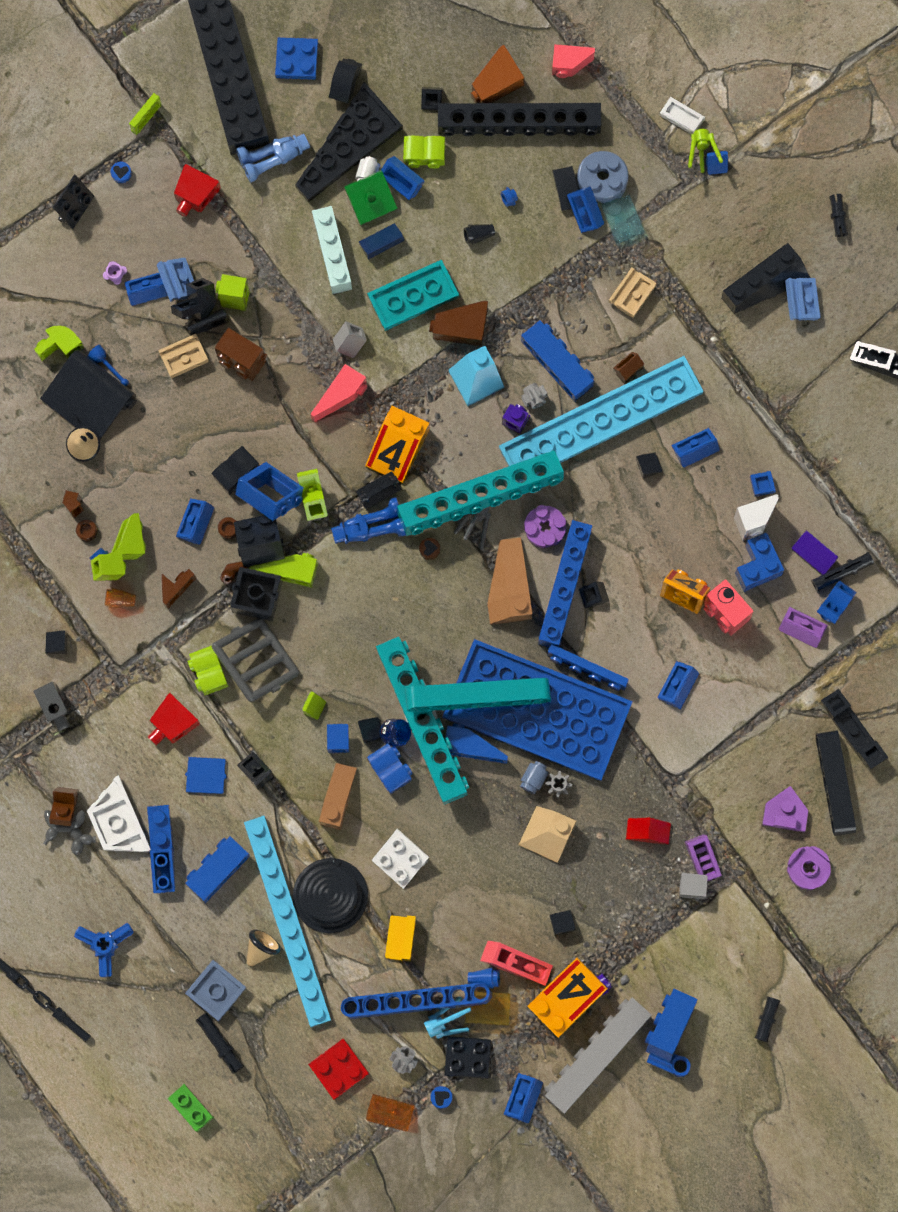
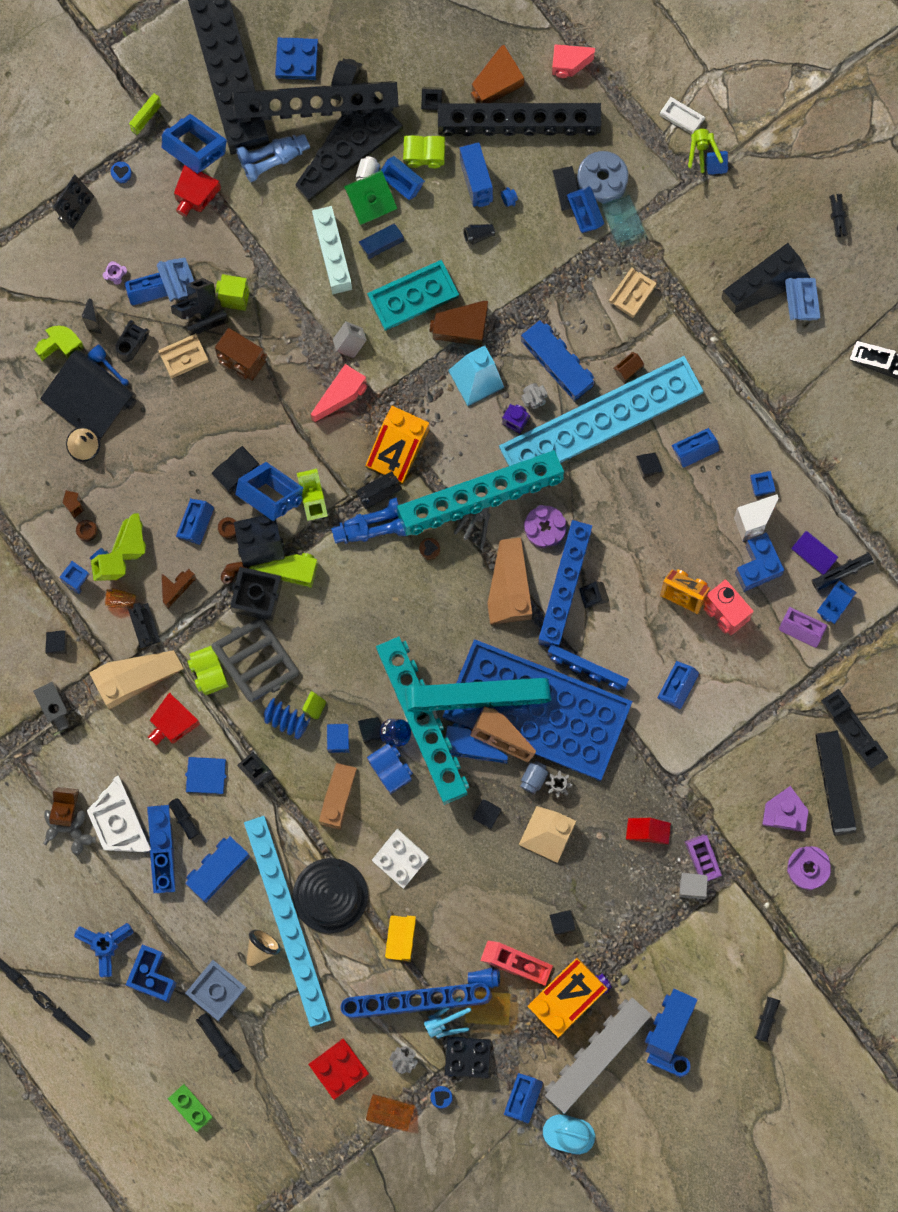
(74, 577): none -> blue panel
(91, 318): none -> black slope
(128, 677): none -> tan wedge
(132, 337): none -> black piece
(144, 625): none -> black hinge
(145, 975): none -> blue brick
(184, 818): none -> black axle
(194, 160): none -> blue window
(285, 719): none -> blue piece
(387, 89): none -> black brick
(476, 175): none -> blue brick
(487, 813): none -> black slope
(500, 733): none -> medium nougat slope
(569, 1134): none -> medium azure piece

